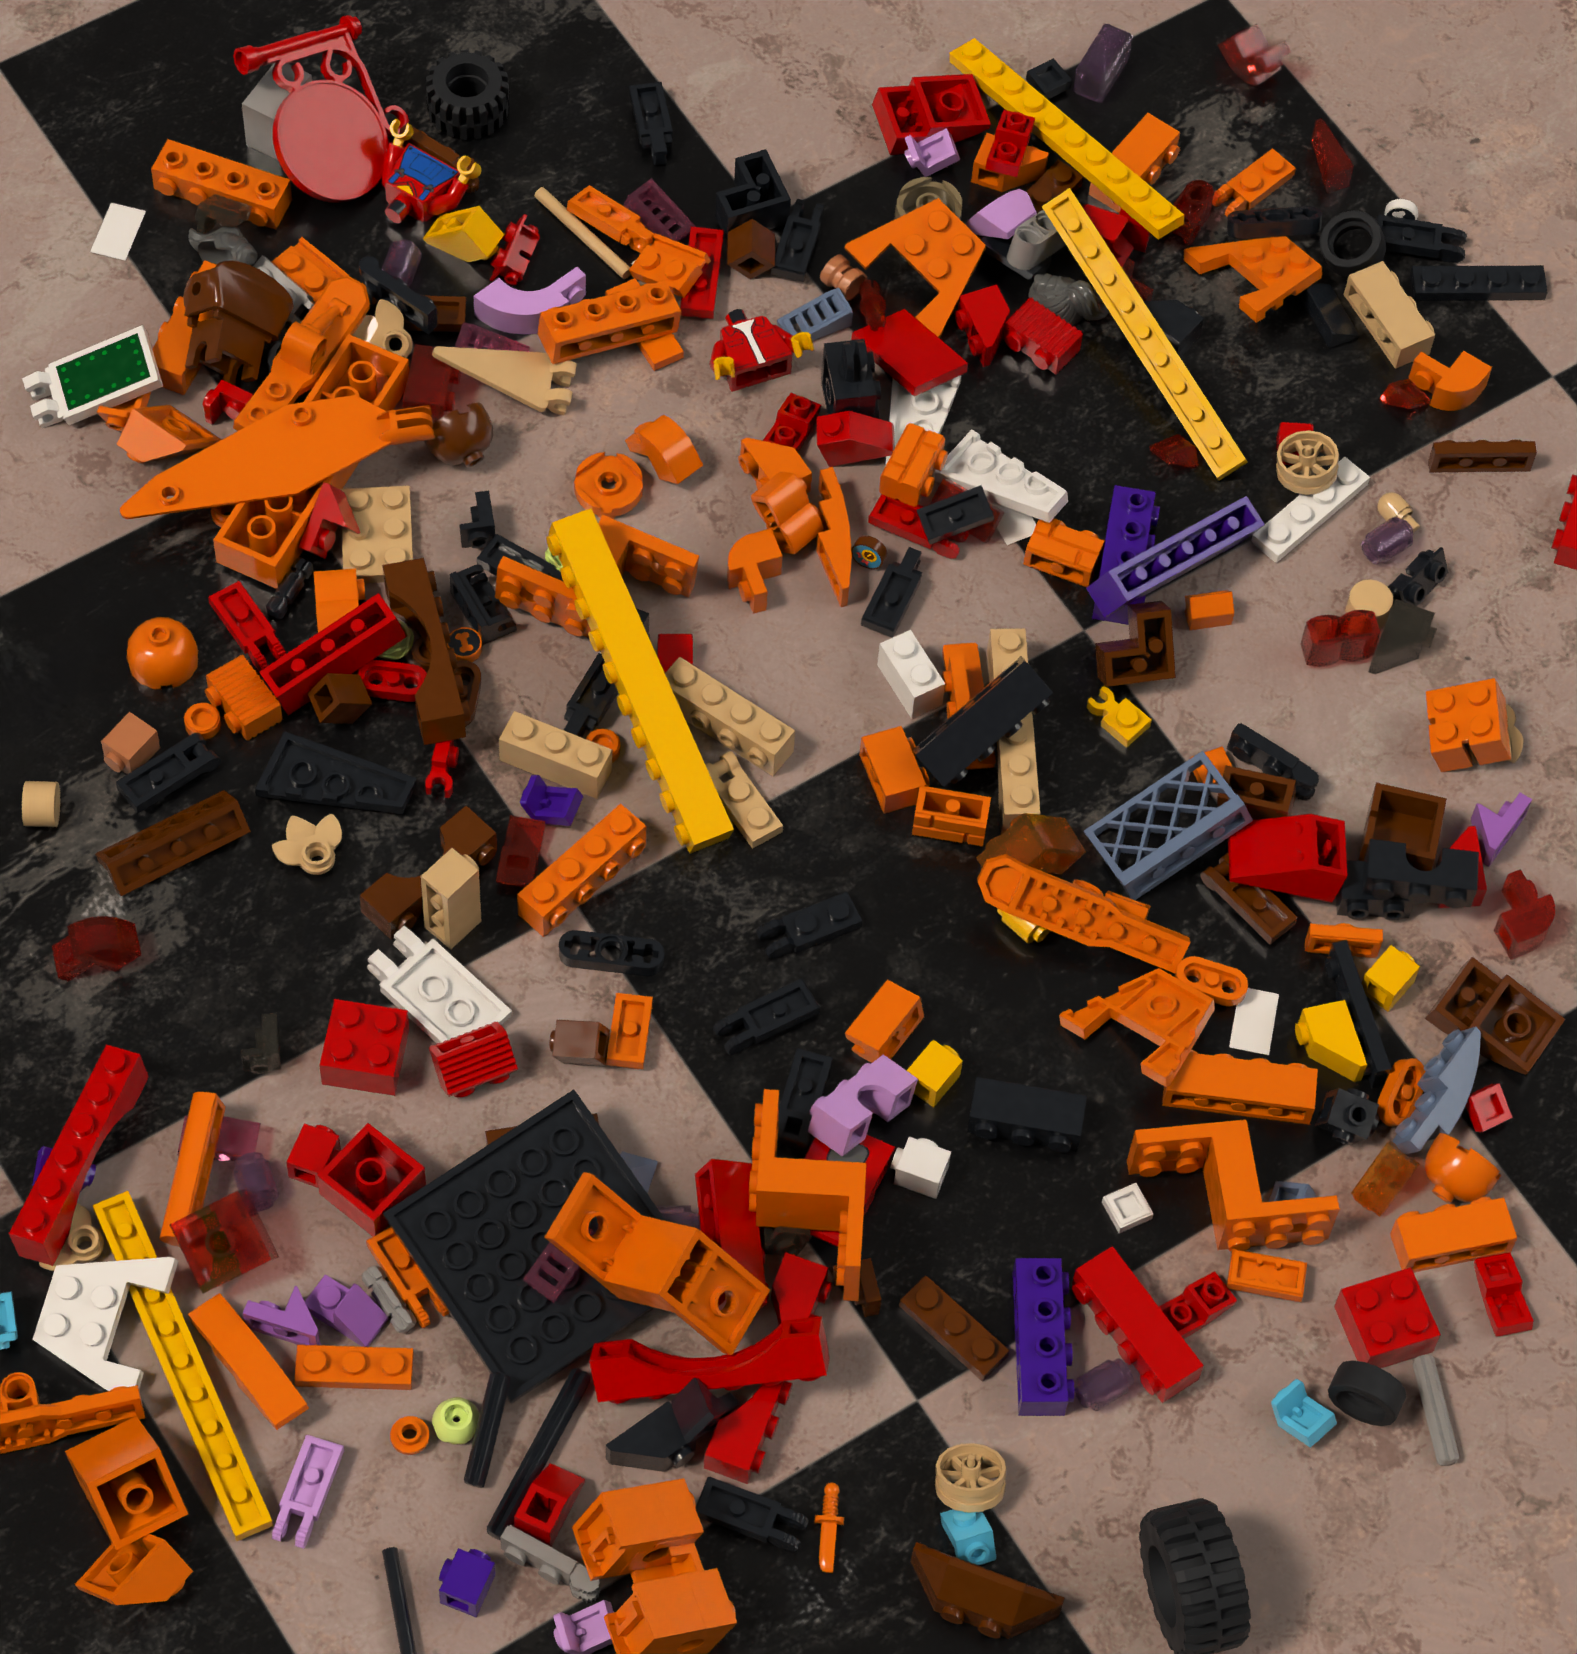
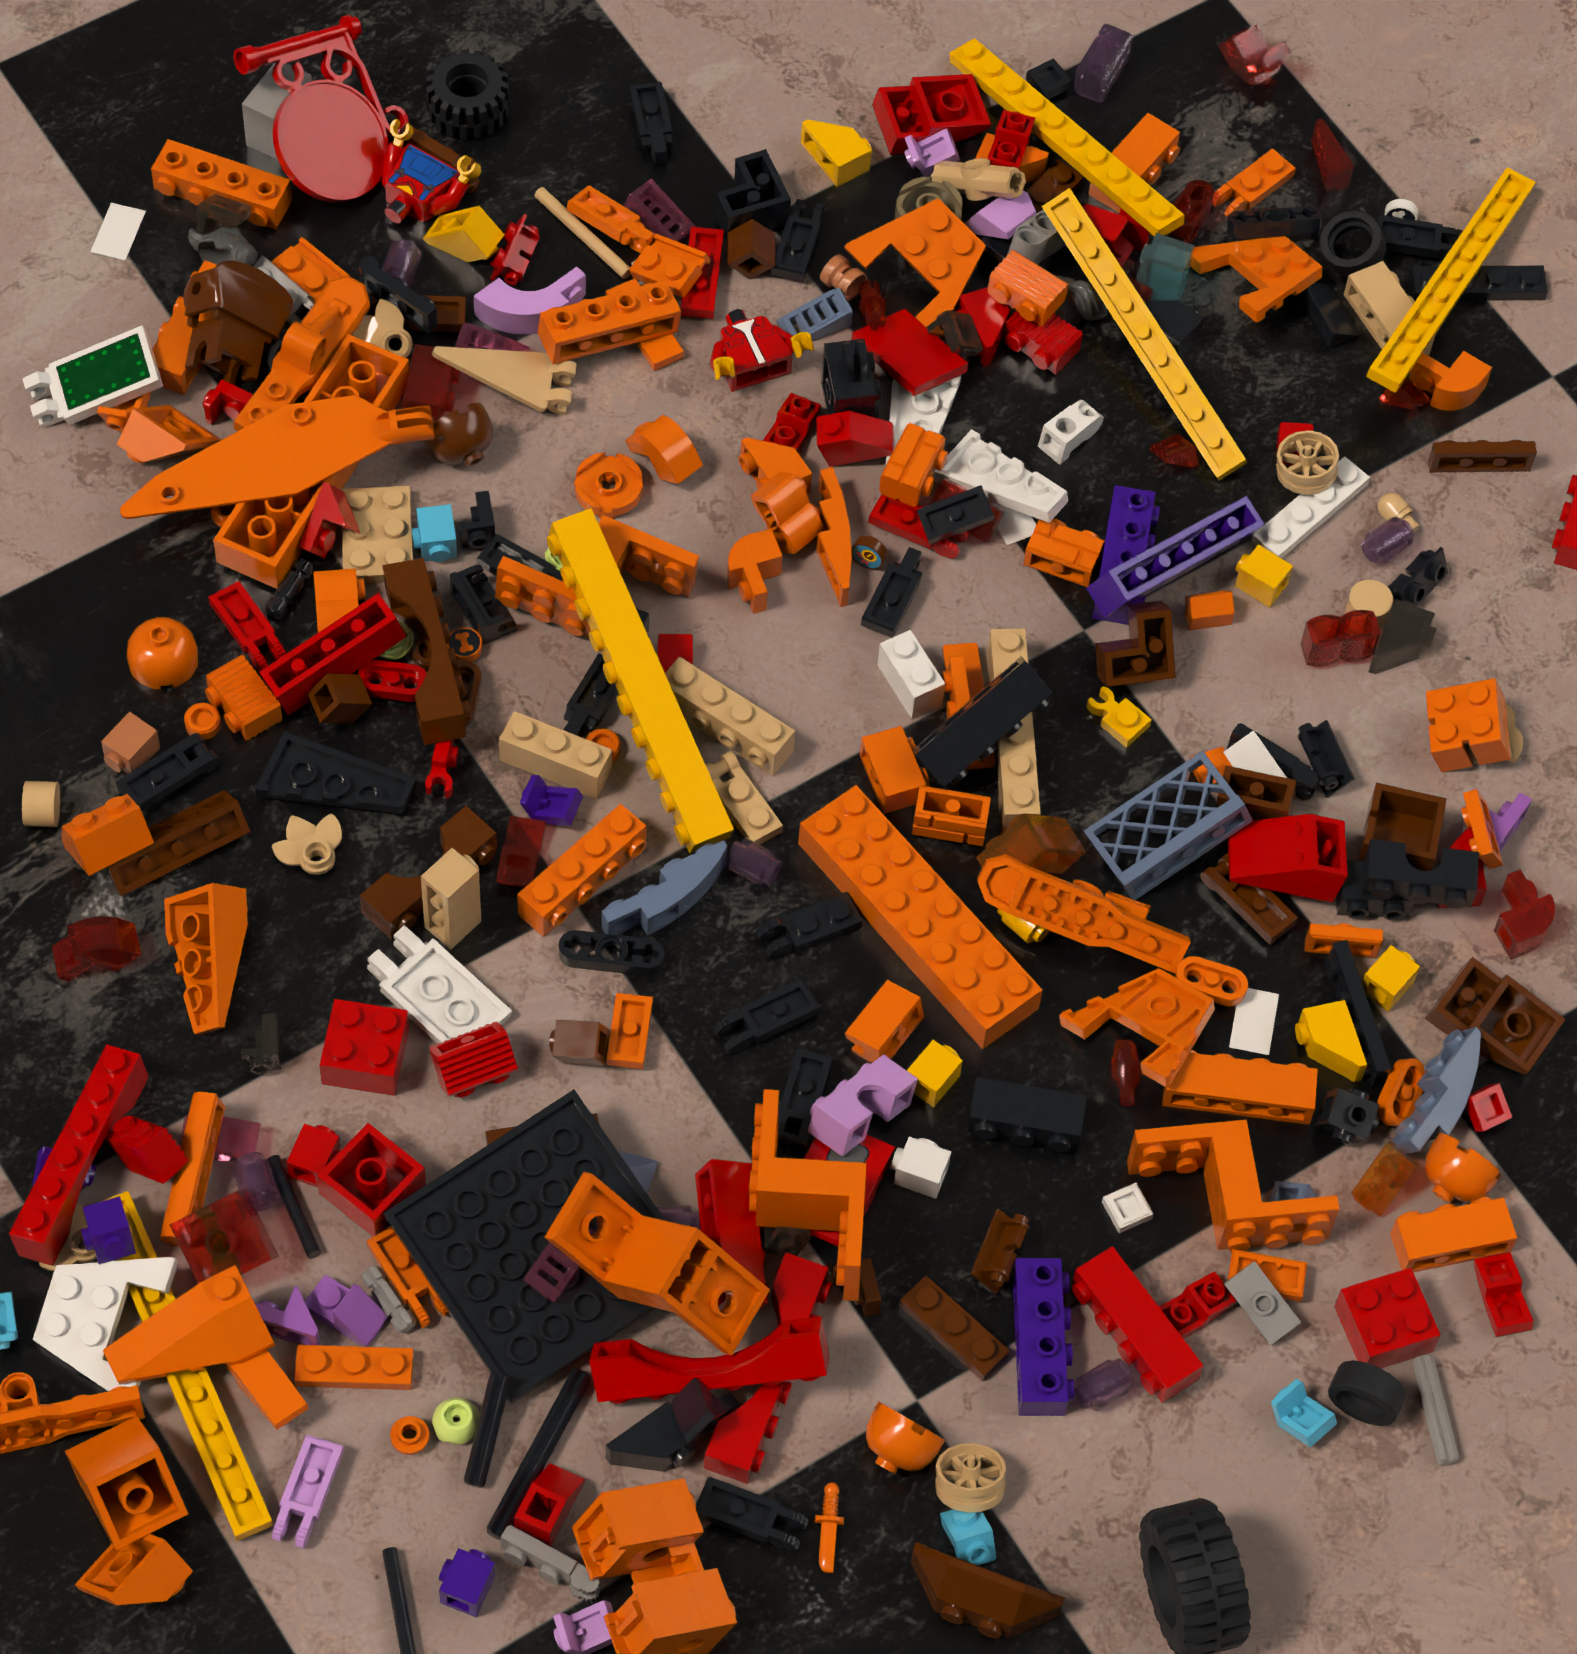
(106, 834): none -> orange slope
(107, 1230): none -> dark purple brick
(146, 1148): none -> red brick
(199, 1329): none -> orange wedge
(208, 938): none -> orange wedge
(294, 1208): none -> black bar
(435, 533): none -> medium azure brick
(679, 888): none -> sand blue slope
(754, 862): none -> clear purple brick
(836, 150): none -> yellow slope
(900, 1440): none -> orange cylinder
(920, 917): none -> orange brick
(959, 332): none -> clear smoke bracket
(980, 179): none -> tan piece
(998, 1249): none -> reddish brown hinge
(1027, 288): none -> orange brick
(1069, 430): none -> white leg
(1126, 1070): none -> clear red piece
(1165, 267): none -> clear light blue brick
(1252, 755): none -> white sticker
(1262, 1302): none -> light grey plate
(1263, 575): none -> yellow brick
(1325, 757): none -> black hinge
(1450, 280): none -> yellow plate
(1477, 816): none -> orange plate

